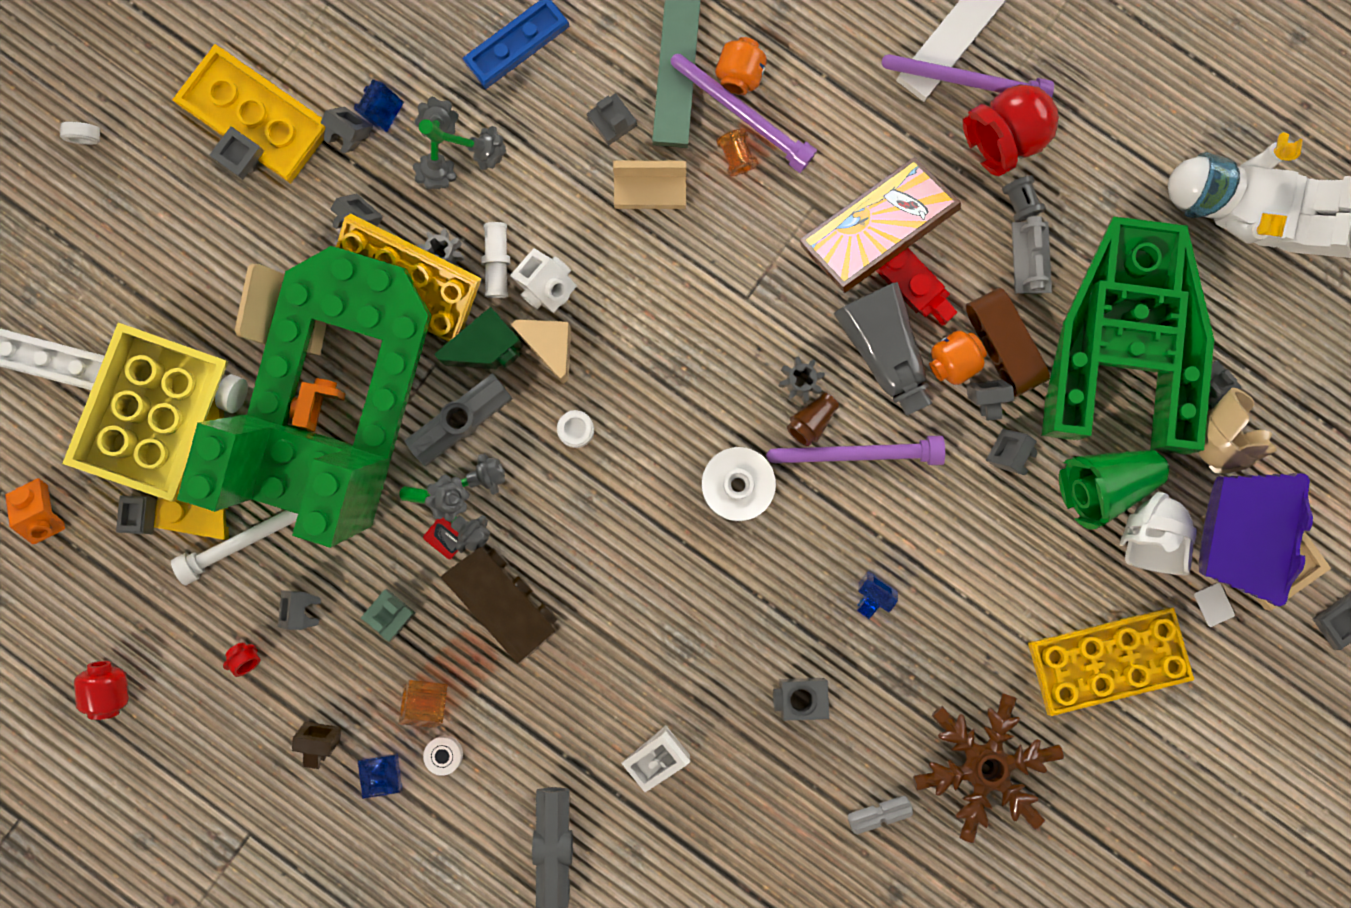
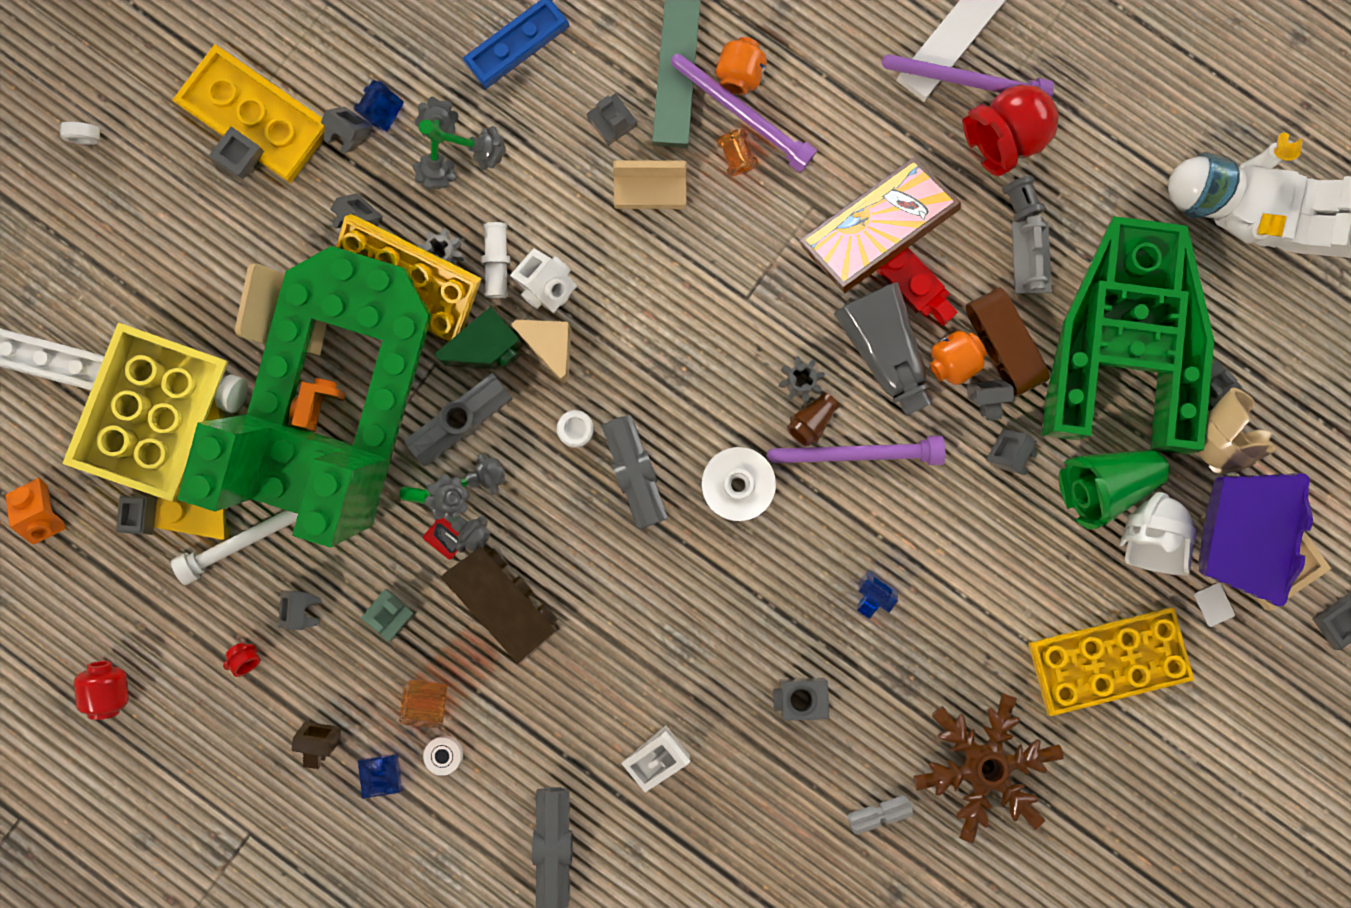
(634, 471): none -> dark grey piece

